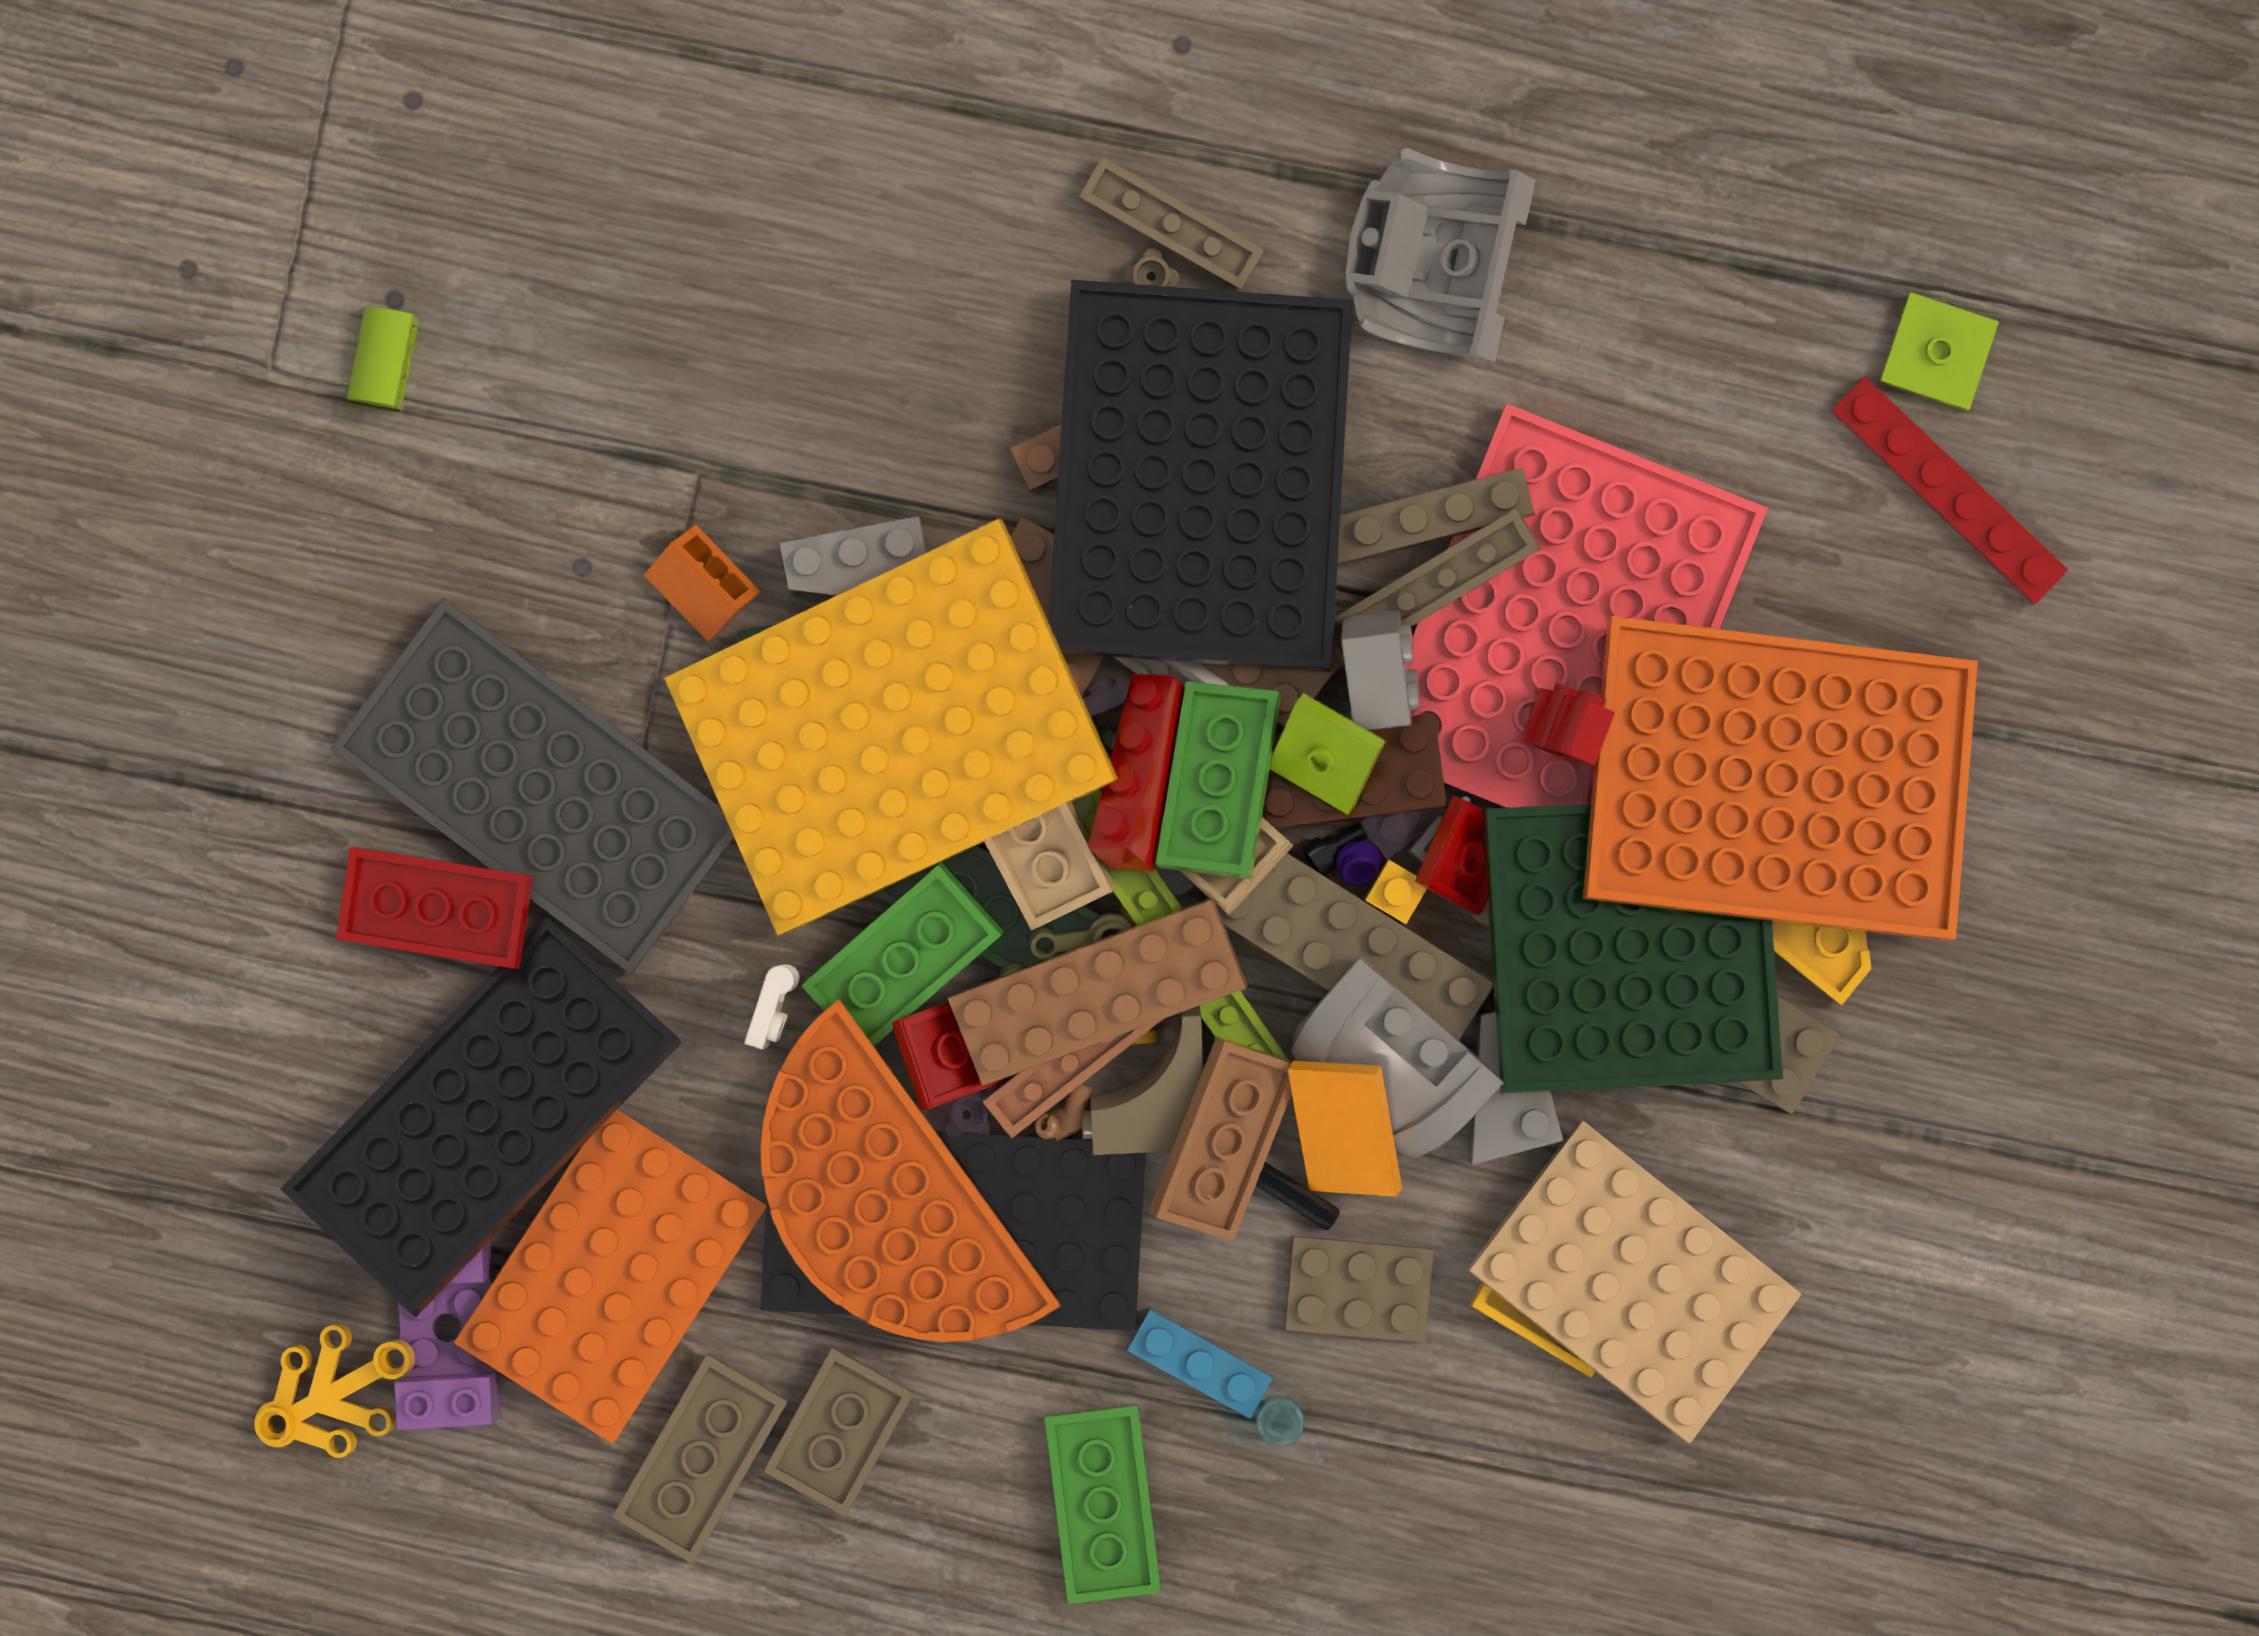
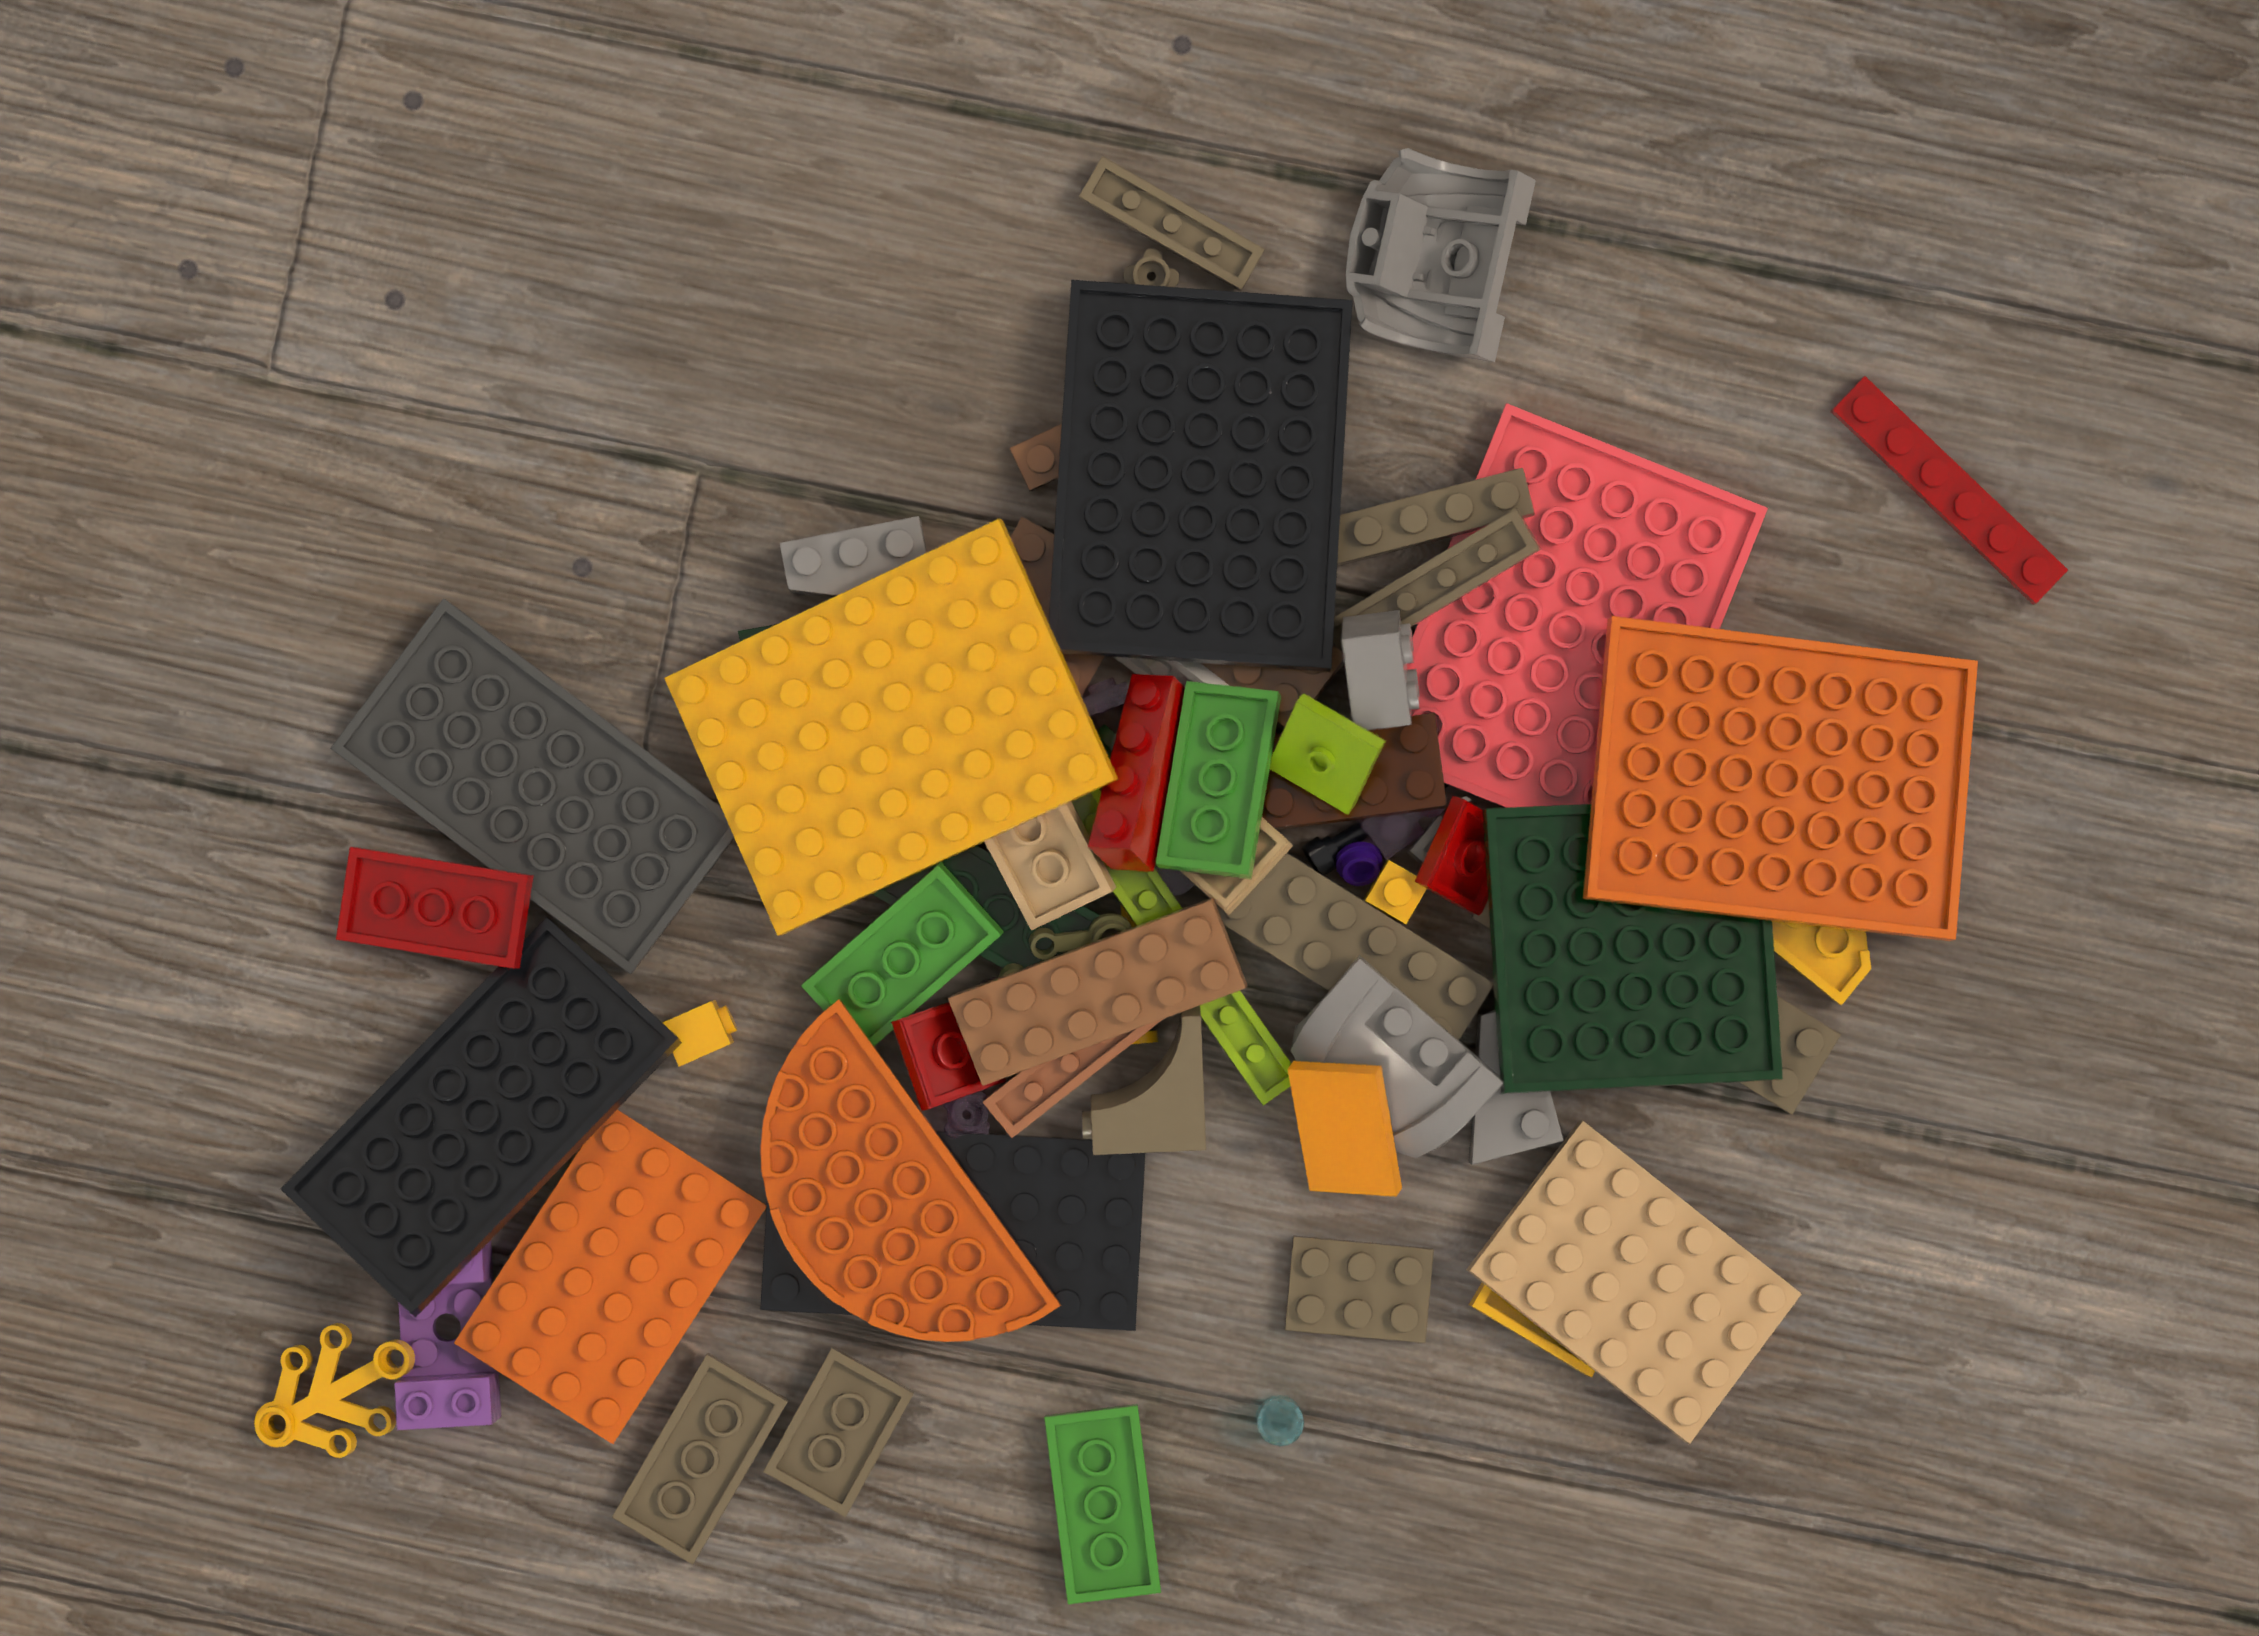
(383, 357): lime brick -> none
(701, 582): orange brick -> none
(701, 1031): none -> yellow brick
(768, 1019): white plate -> none
(1066, 1119): medium nougat arm -> none
(1200, 1363): dark azure plate -> none
(1223, 1140): medium nougat plate -> none
(1297, 1197): black axle -> none
(1568, 723): red brick -> none
(1938, 351): lime plate -> none

